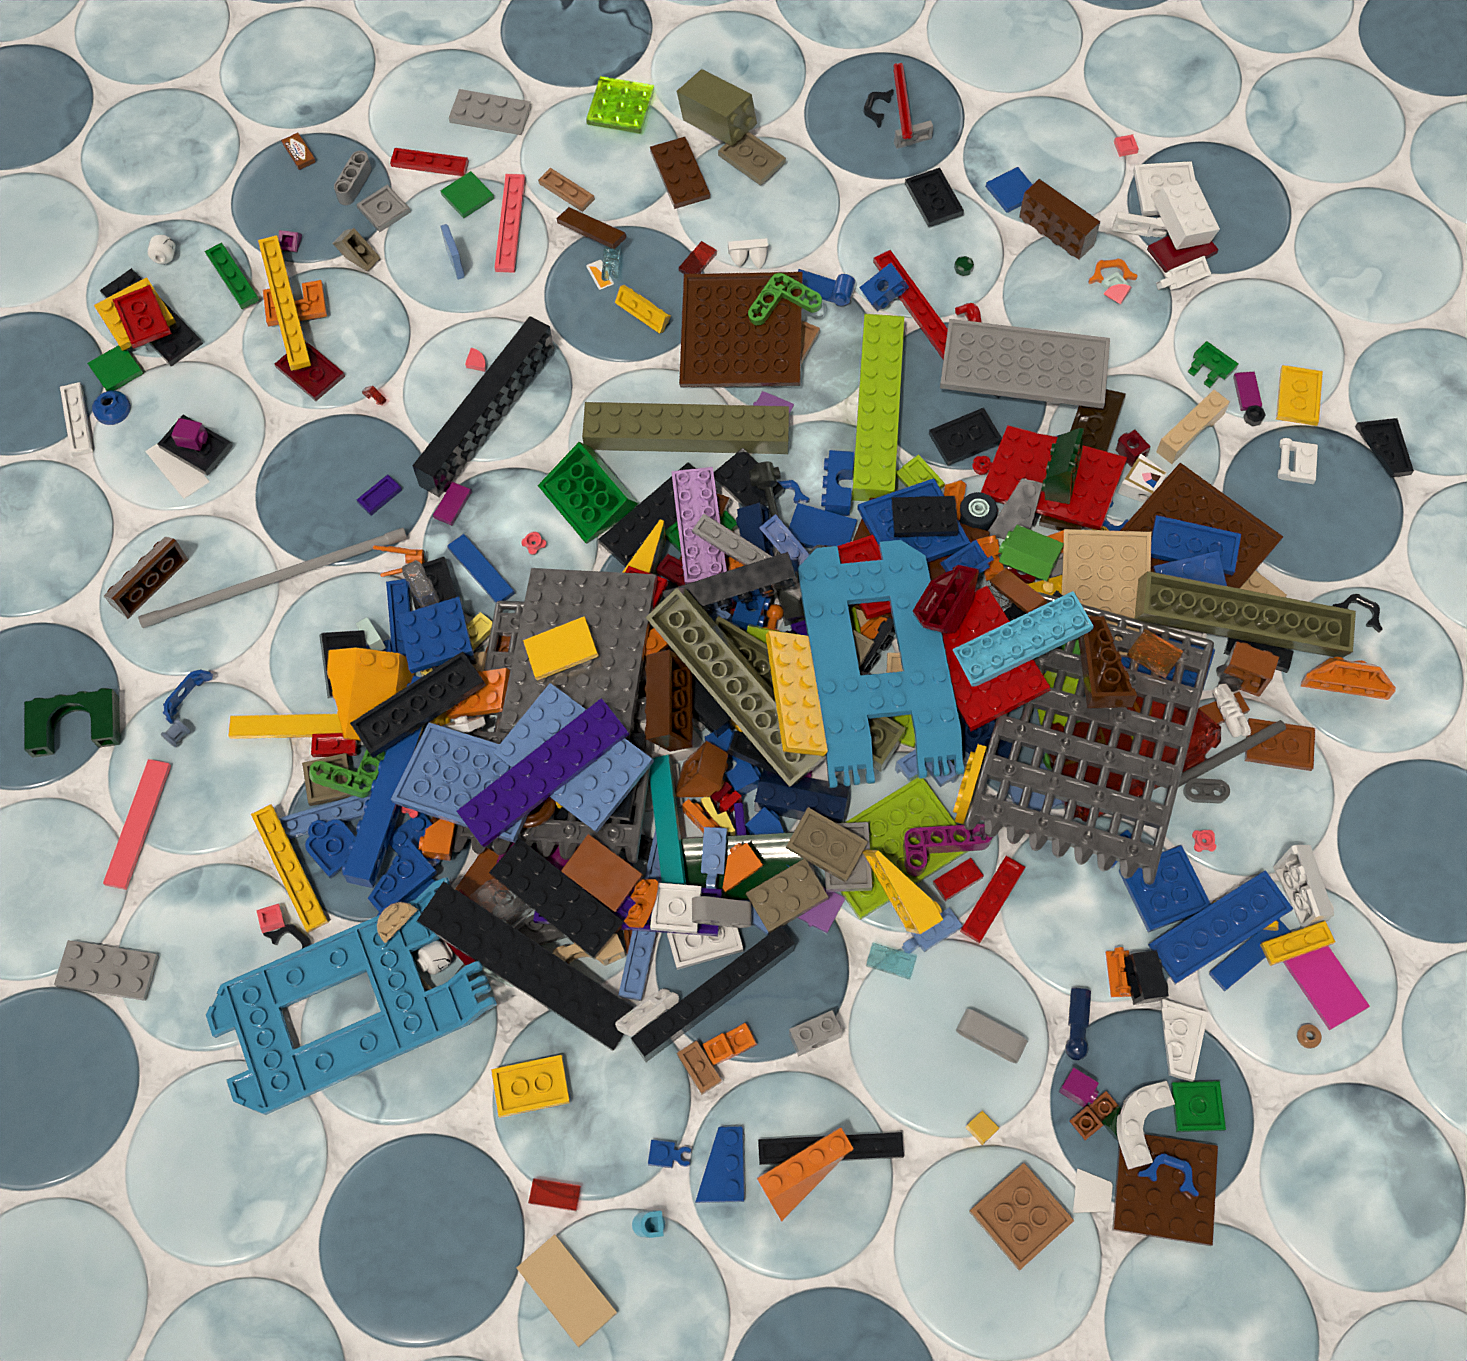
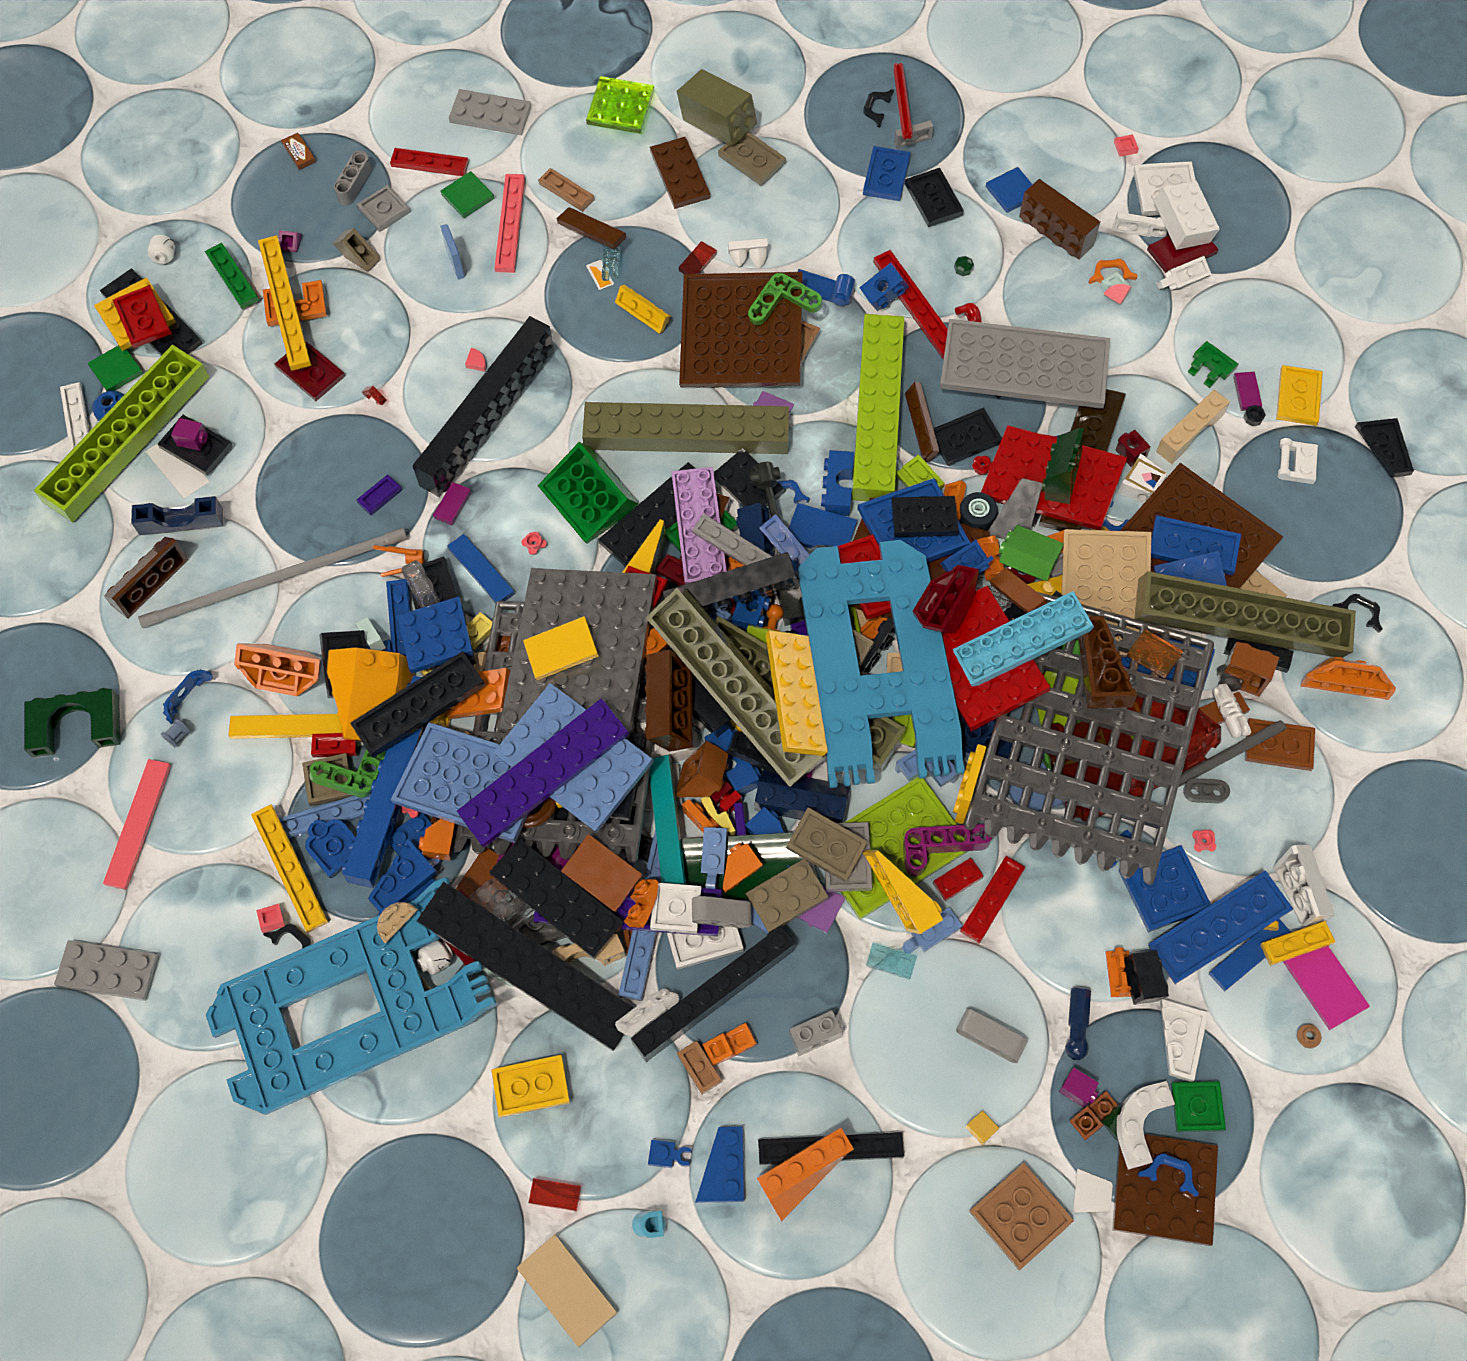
(121, 433): none -> lime brick
(153, 519): none -> dark blue arch
(277, 667): none -> orange wedge
(463, 724): white plate -> none
(886, 173): none -> blue tile
(921, 422): none -> reddish brown tile

